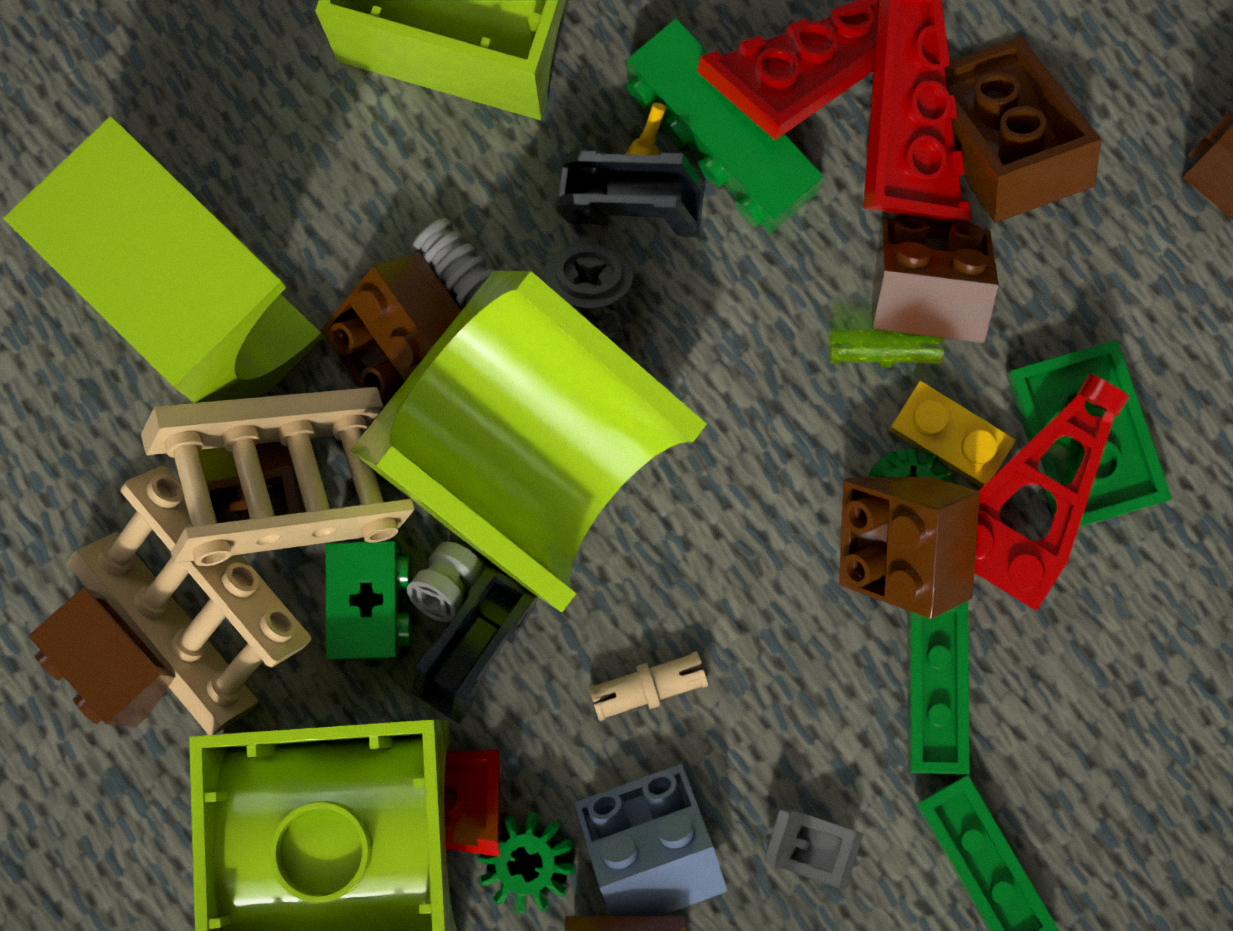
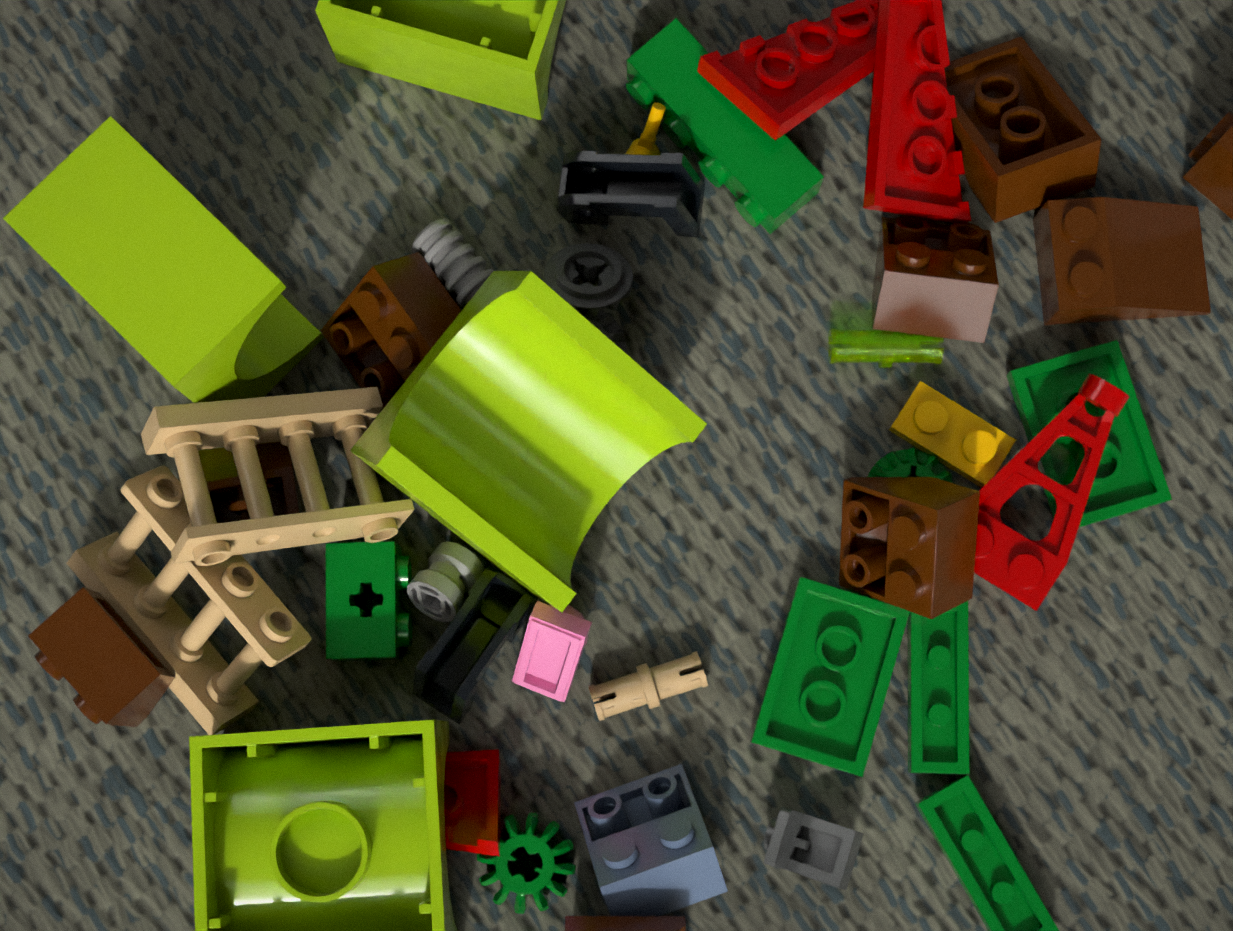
(551, 650): none -> bright pink tile
(830, 676): none -> green plate
(1119, 260): none -> reddish brown slope

